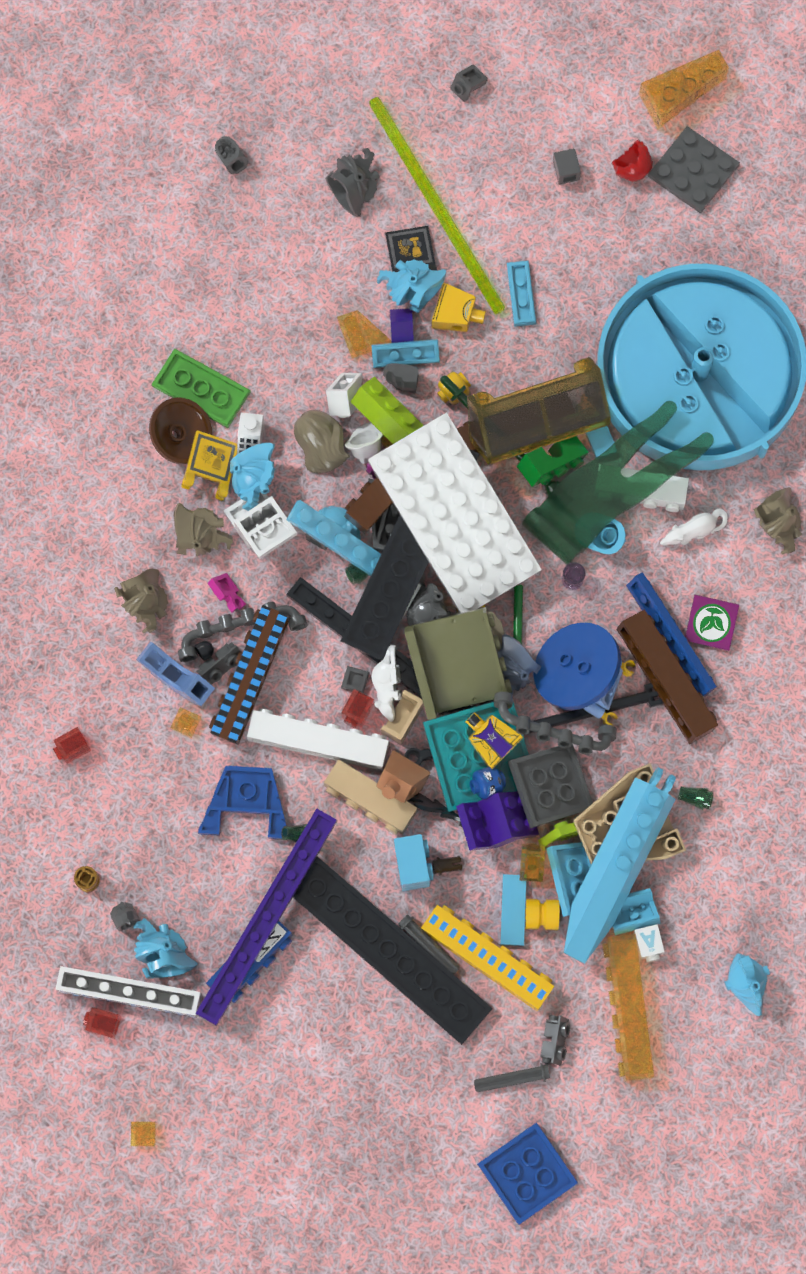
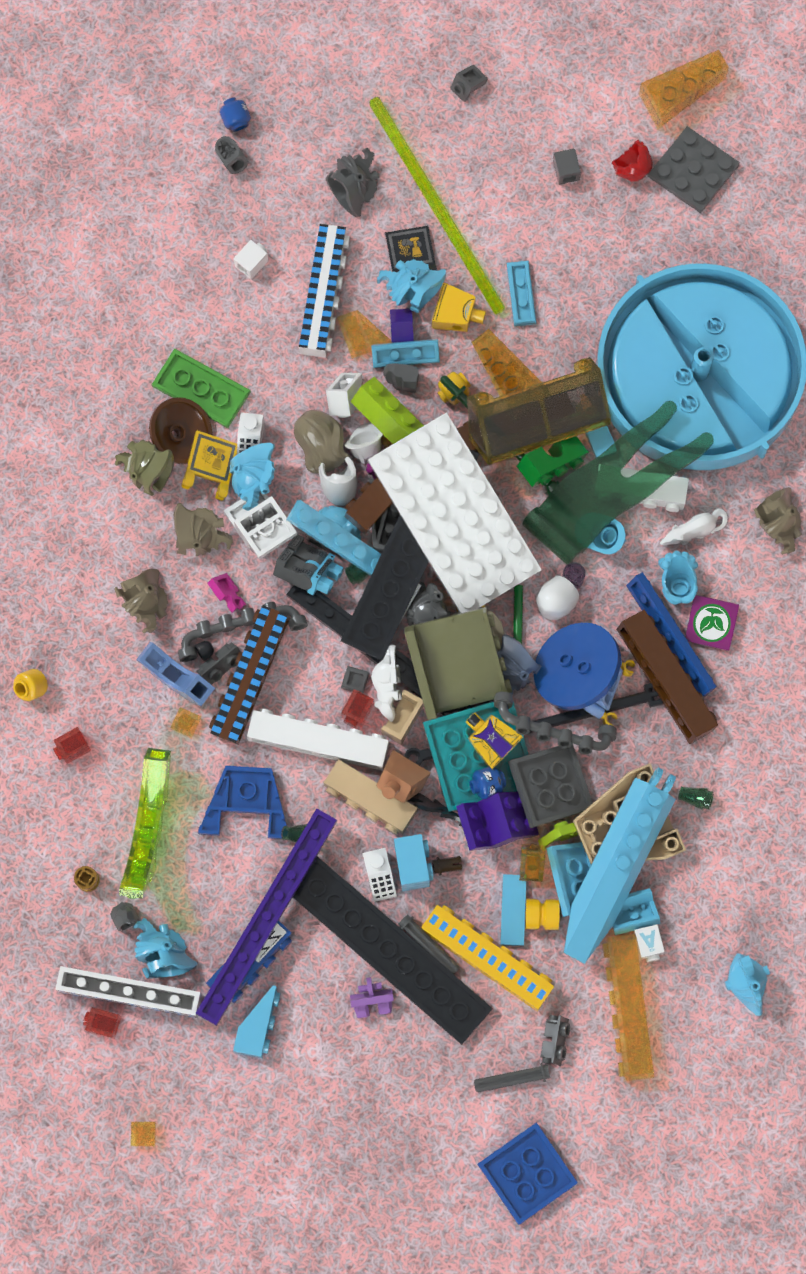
(30, 685): none -> yellow head
(146, 465): none -> olive helmet
(148, 824): none -> clear neon green arch
(235, 114): none -> blue head
(251, 259): none -> white brick
(253, 1031): none -> medium azure slope
(307, 567): none -> hips
(322, 291): none -> brick
(339, 487): none -> white piece
(362, 1000): none -> medium lavender hips
(379, 874): none -> white slope
(502, 365): none -> clear yellow wedge
(557, 598): none -> white piece
(679, 577): none -> medium azure hair

